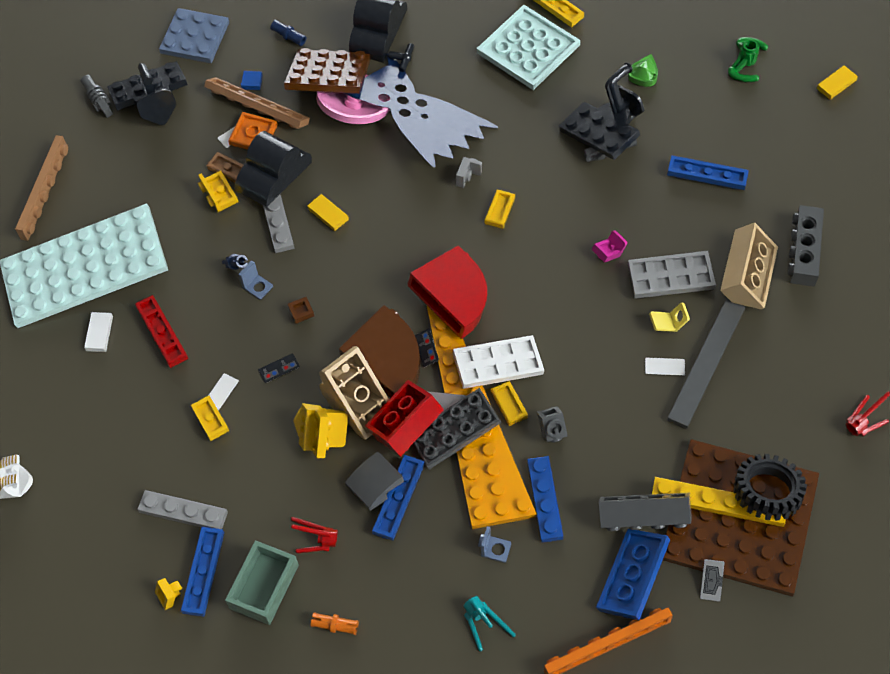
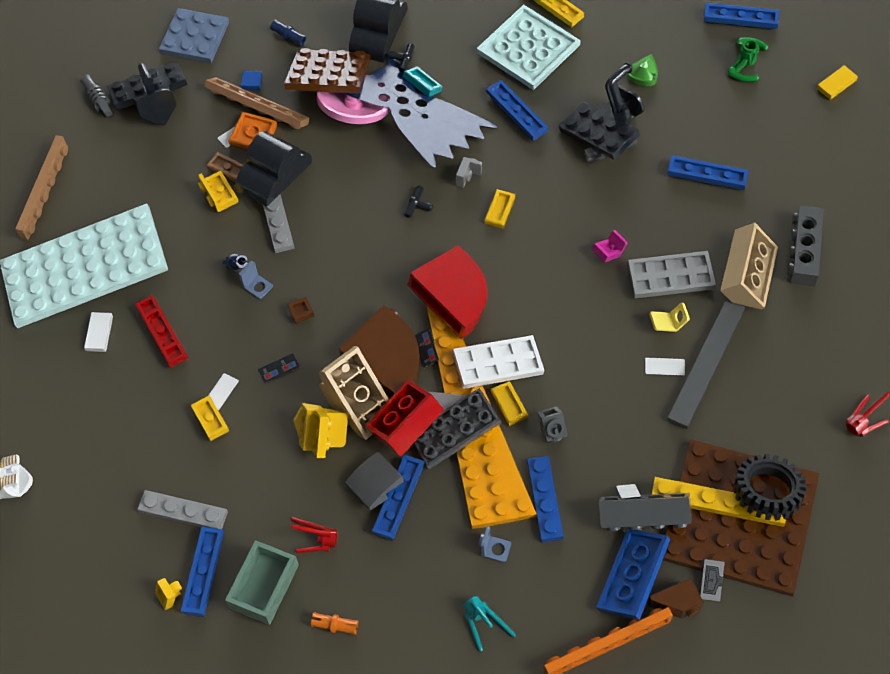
(328, 212): yellow tile -> none
(415, 201): none -> black piece
(422, 81): none -> teal tile
(517, 110): none -> blue plate
(628, 491): none -> white sticker
(681, 599): none -> reddish brown slope
(741, 15): none -> blue plate

